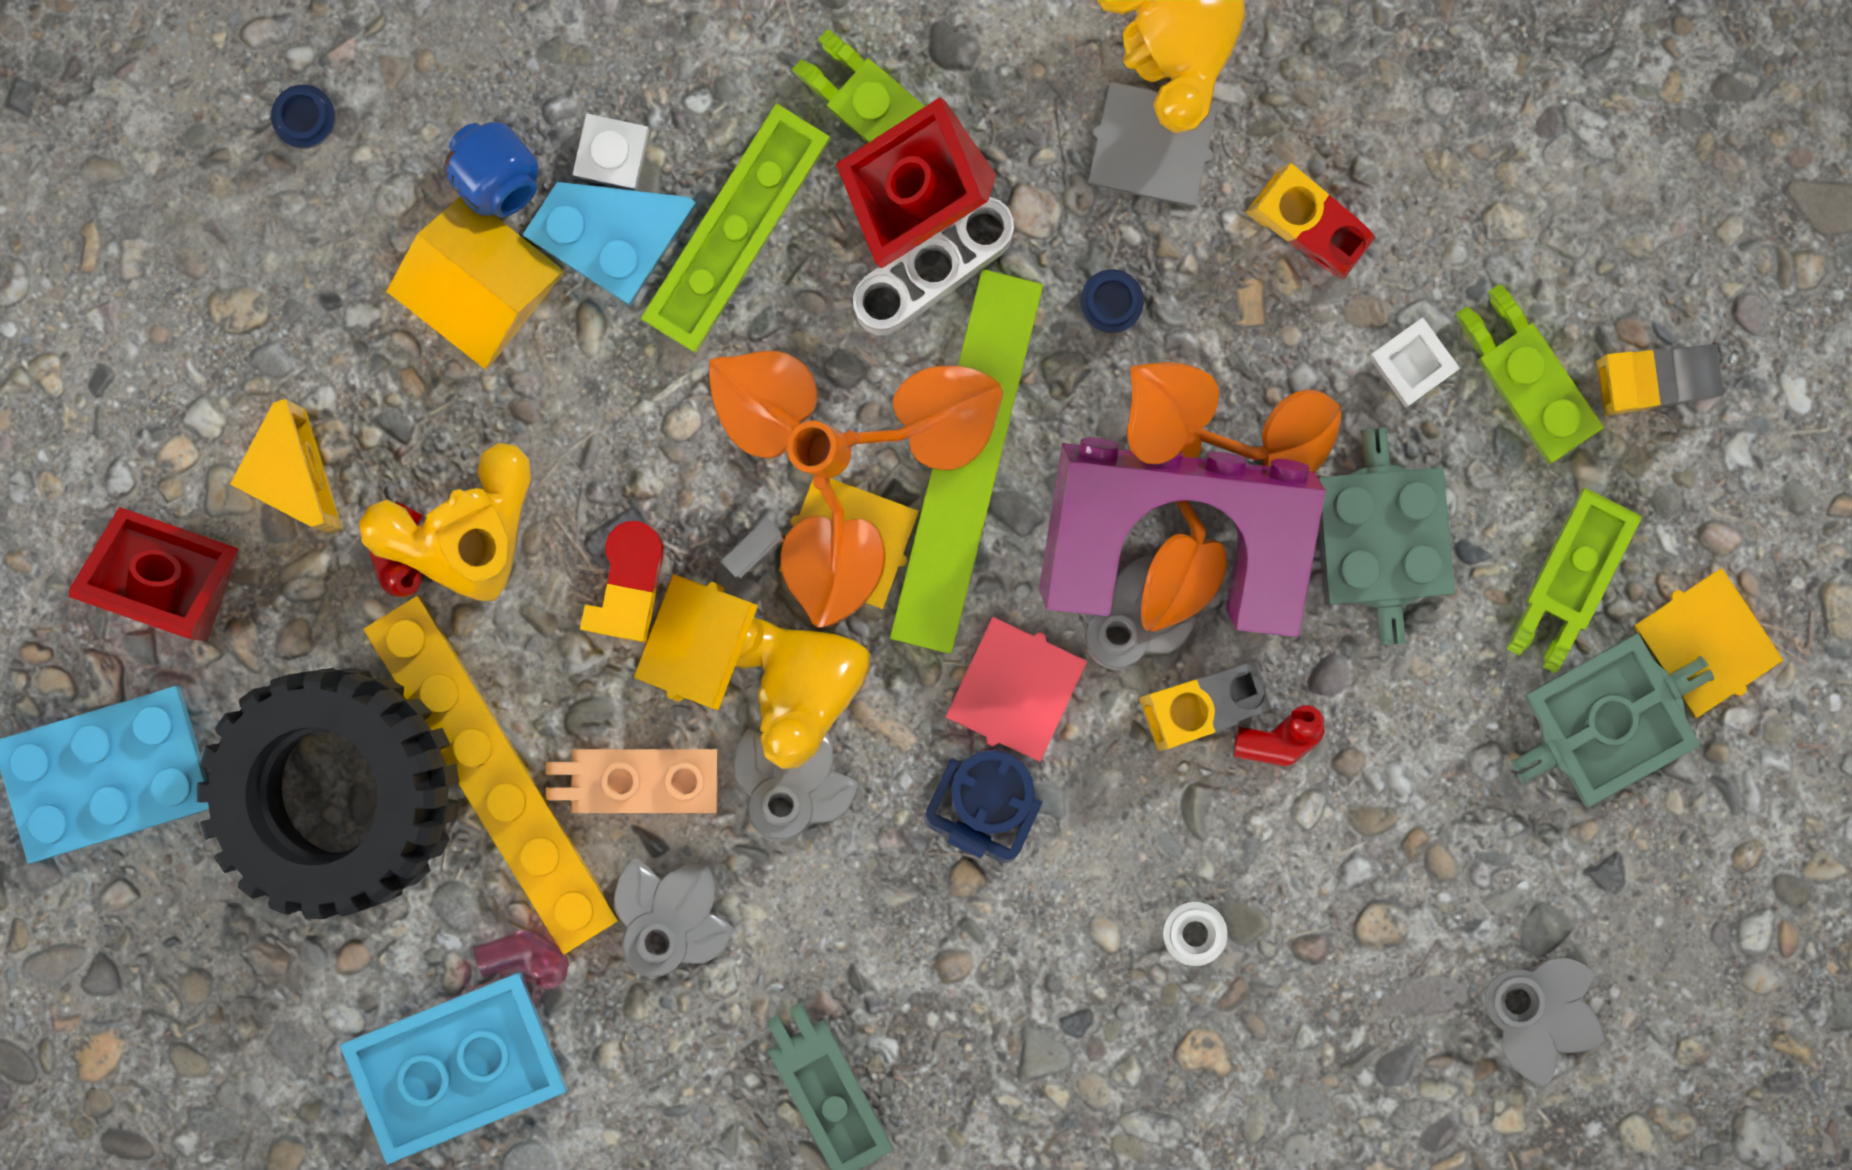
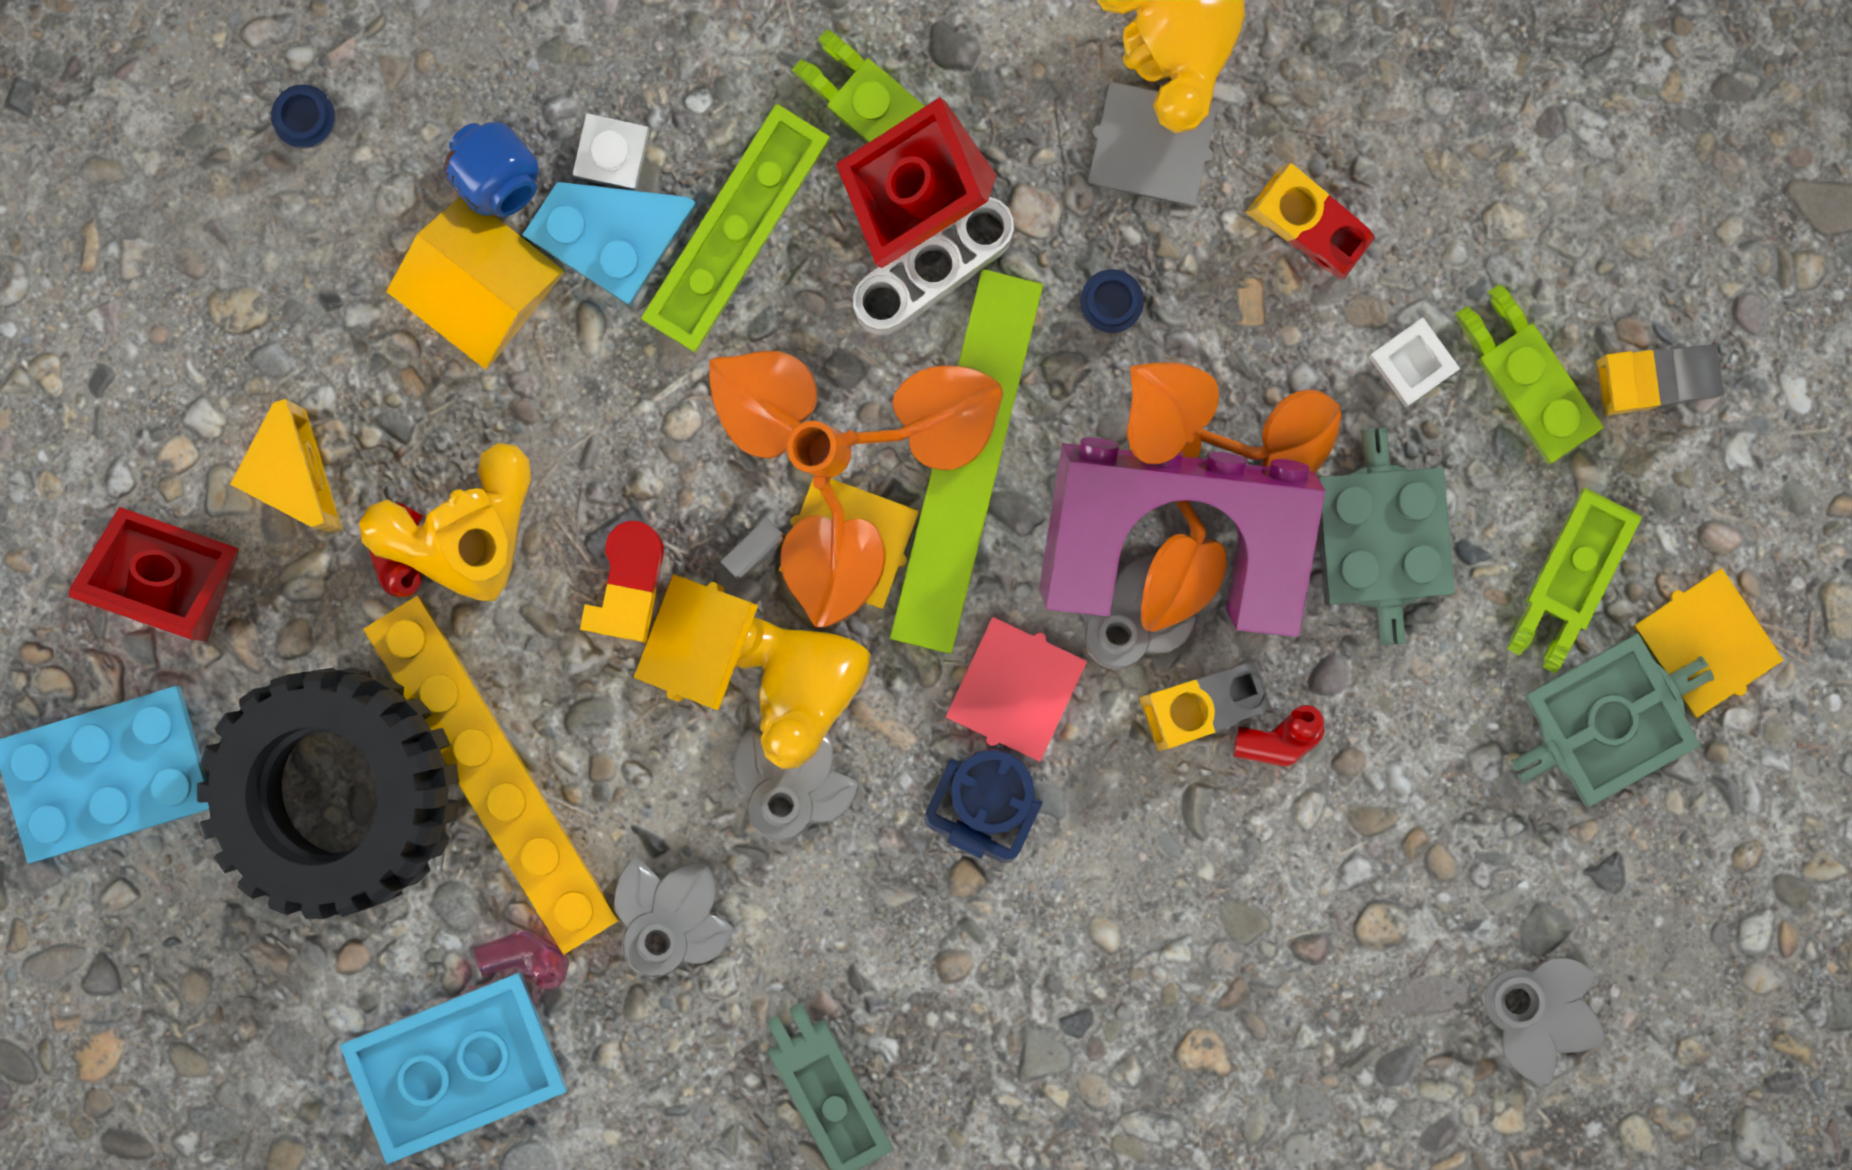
(638, 780): light nougat hinge -> none
(1215, 938): white plate -> none

